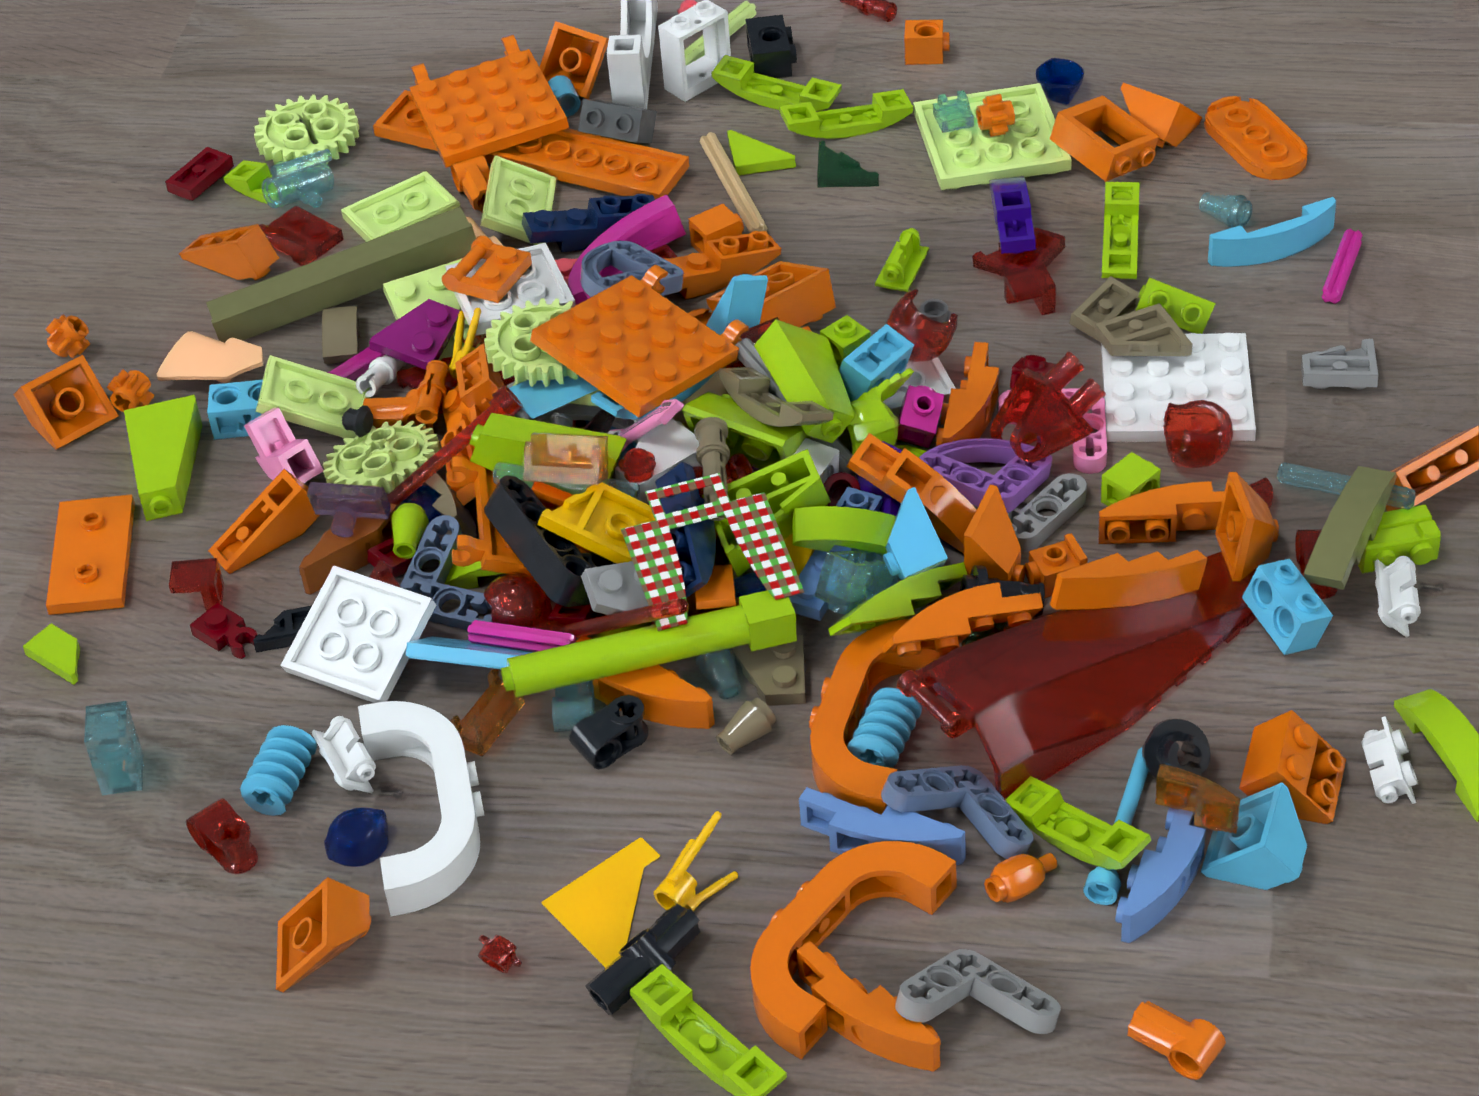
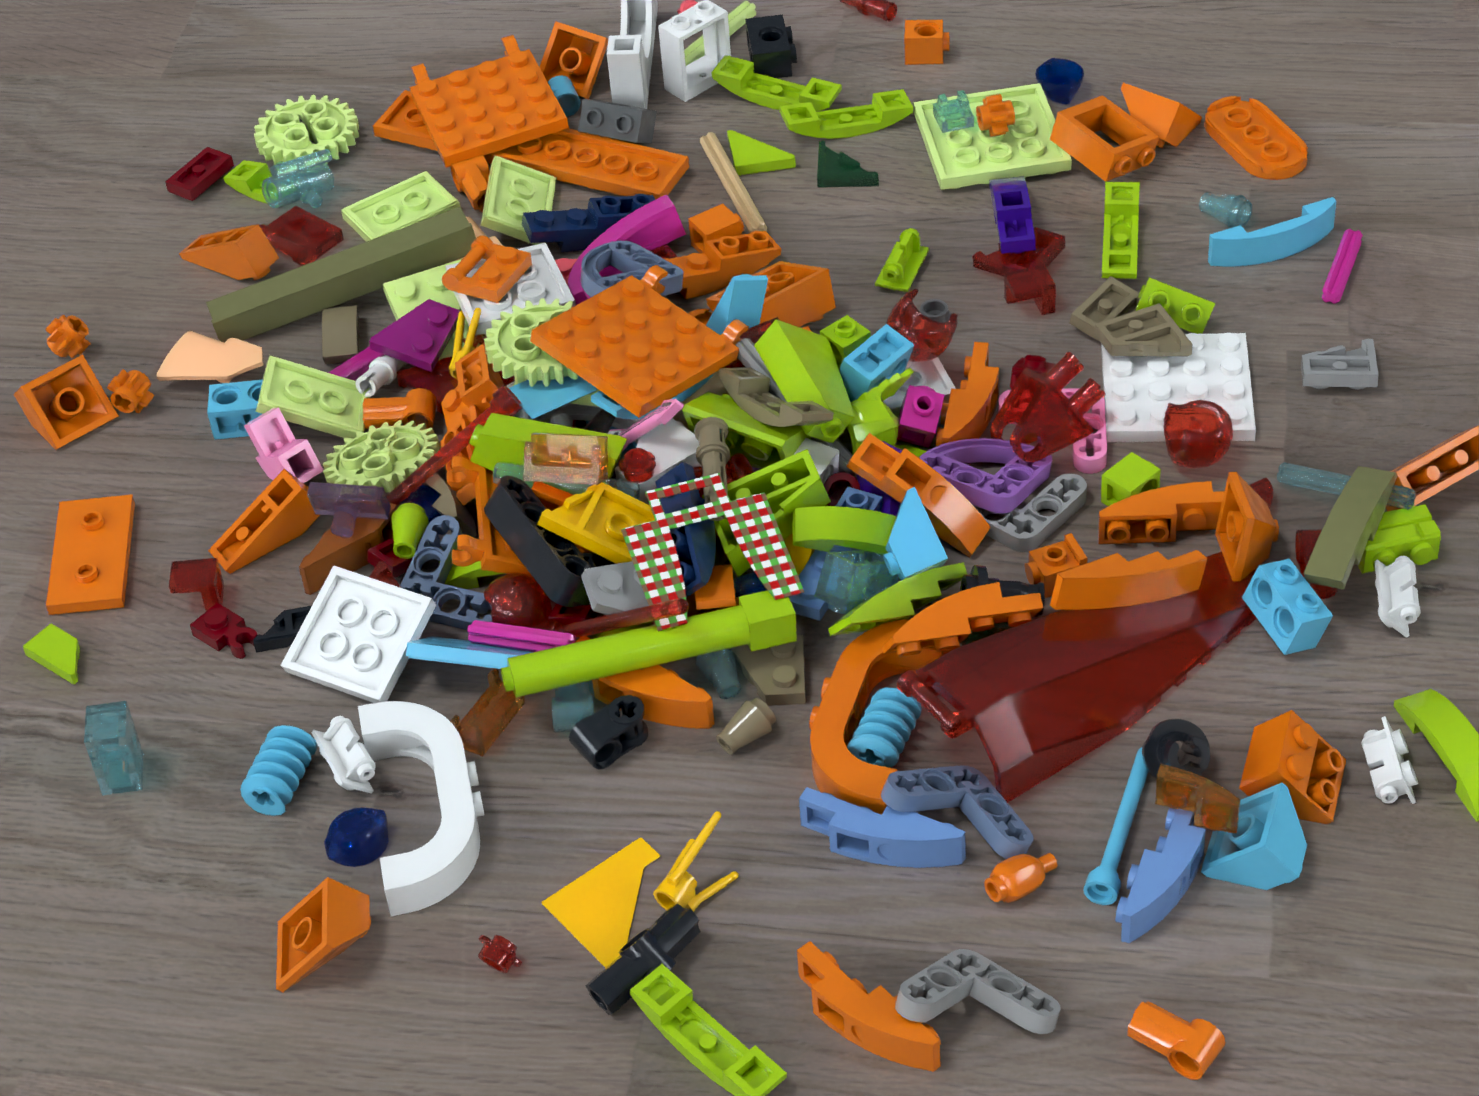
(163, 453): lime slope -> none
(224, 836): clear red piece -> none
(358, 420): black piece -> none
(431, 391): orange pin -> none
(858, 875): orange arch -> none
(992, 540): orange slope -> none
(1074, 830): lime slope -> none

